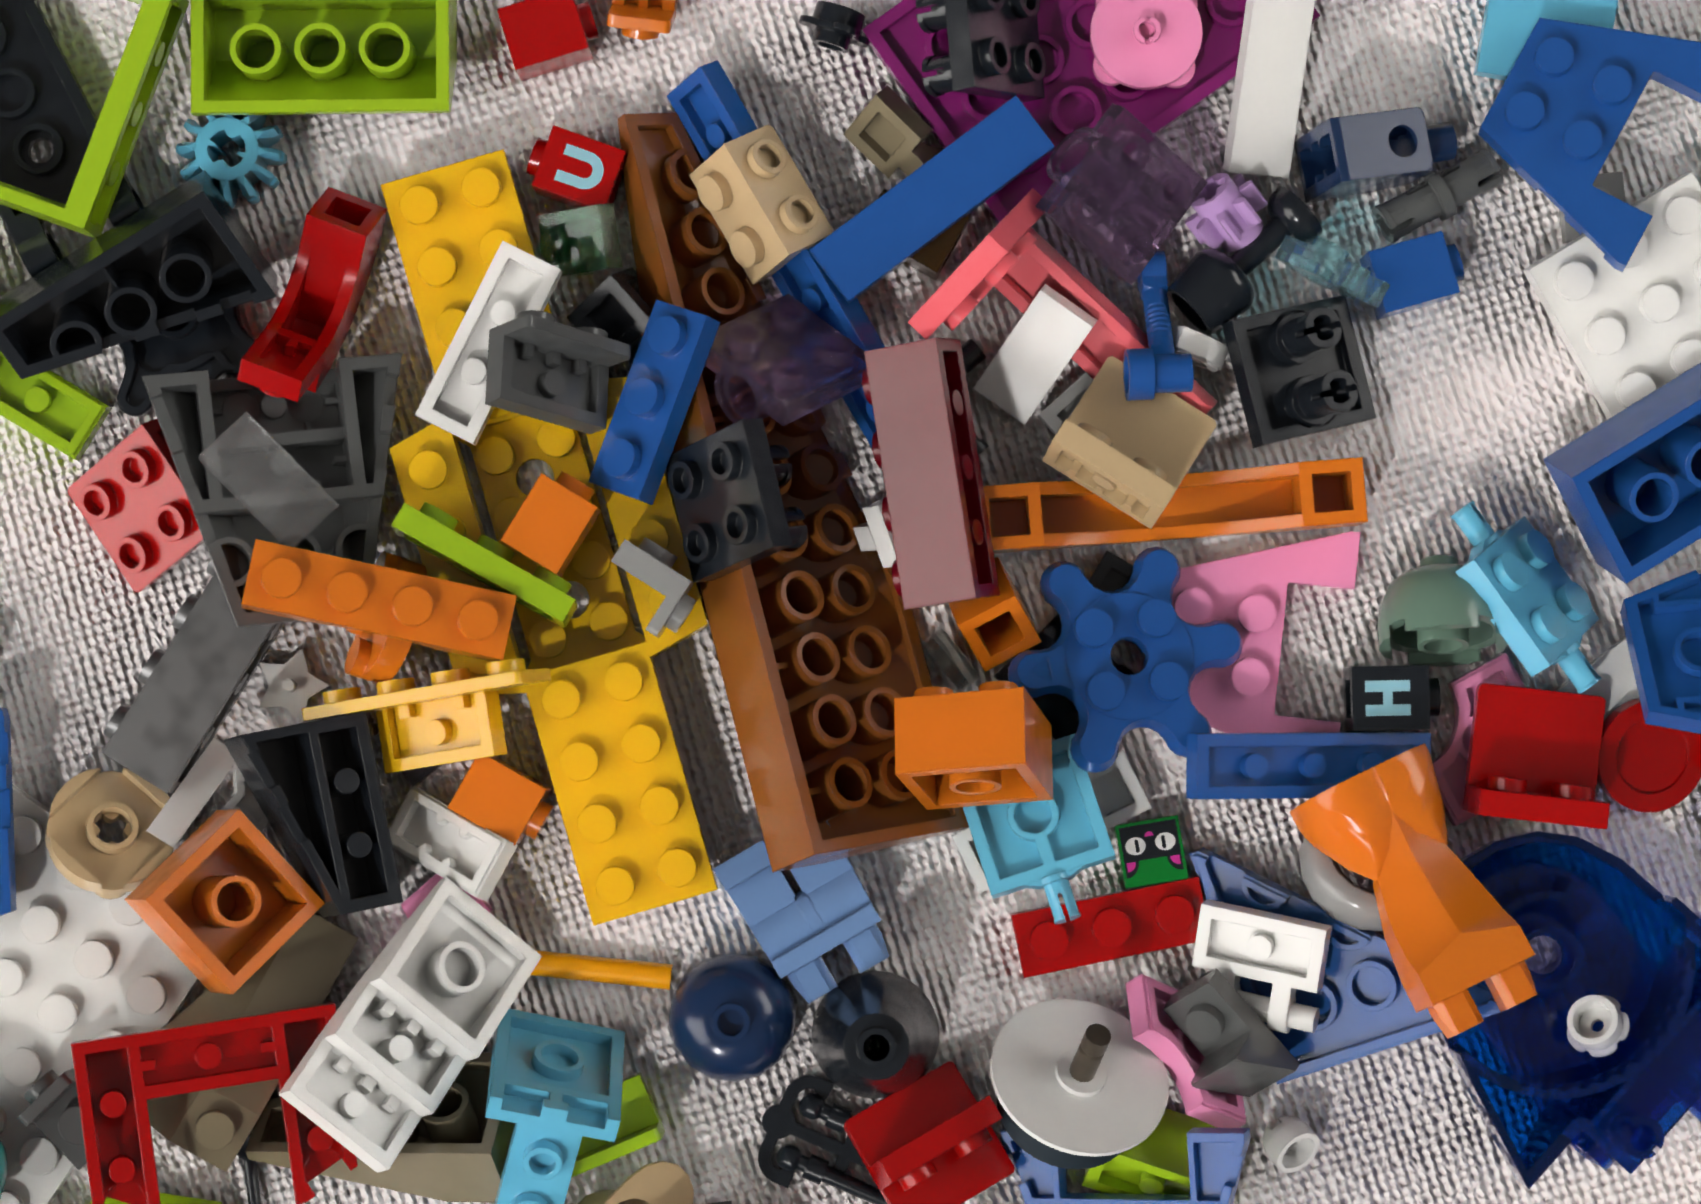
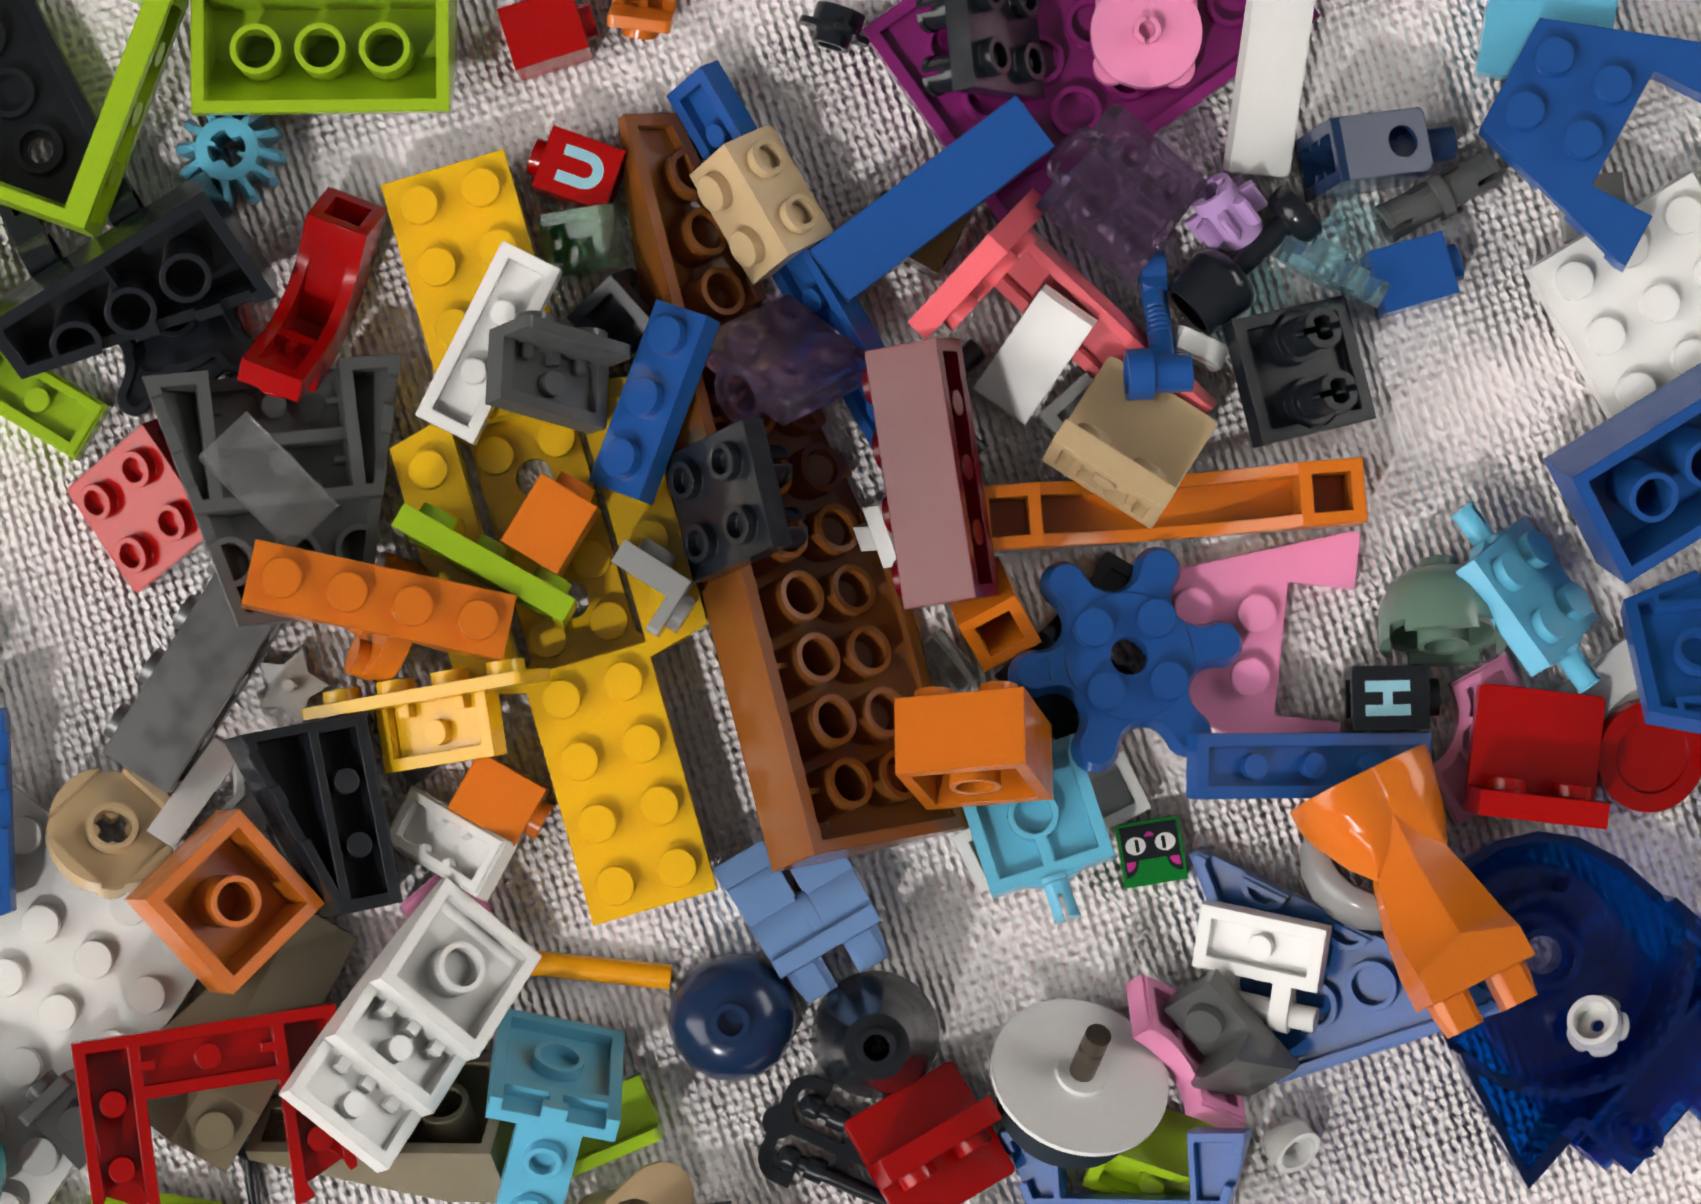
(891, 135): dark tan plate -> none
(1109, 927): red plate -> none

